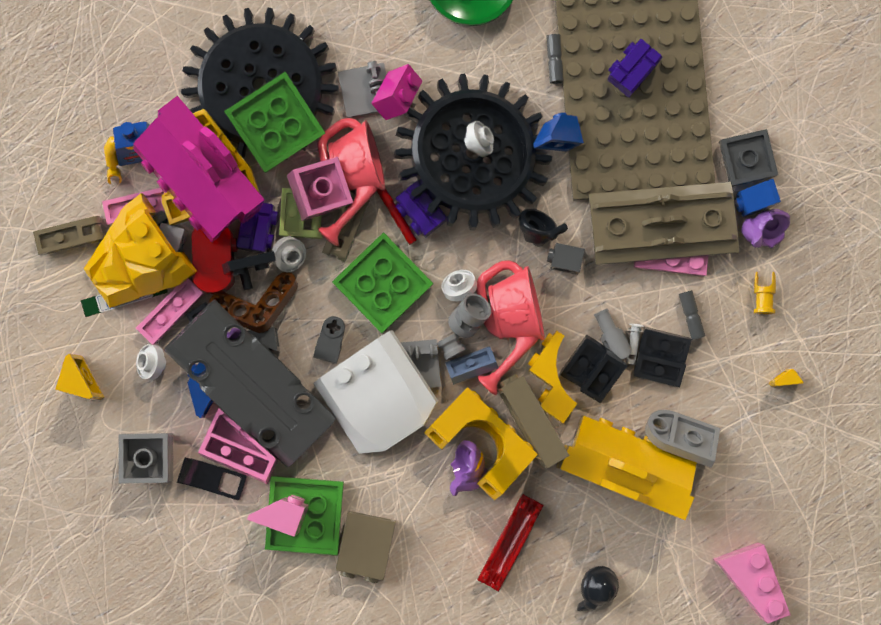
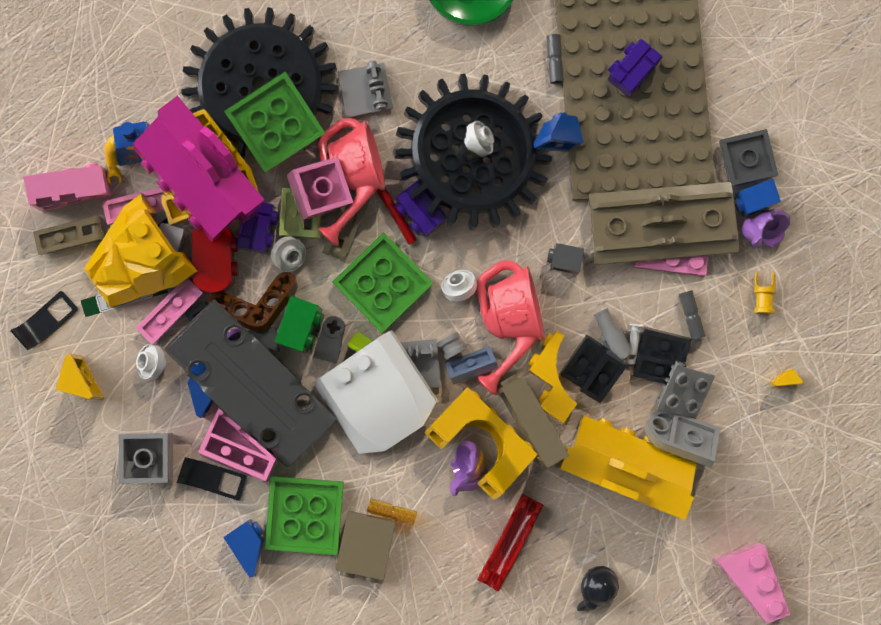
(41, 324): none -> black piece
(67, 187): none -> bright pink wedge
(241, 266): black plate -> none
(247, 545): none -> blue slope
(284, 515): bright pink slope -> none
(299, 325): none -> green brick
(358, 342): none -> lime slope
(389, 511): none -> clear yellow piece
(397, 92): dark pink brick -> none
(469, 315): light grey wheel -> none
(539, 227): black hat -> none
(684, 391): none -> light grey hinge

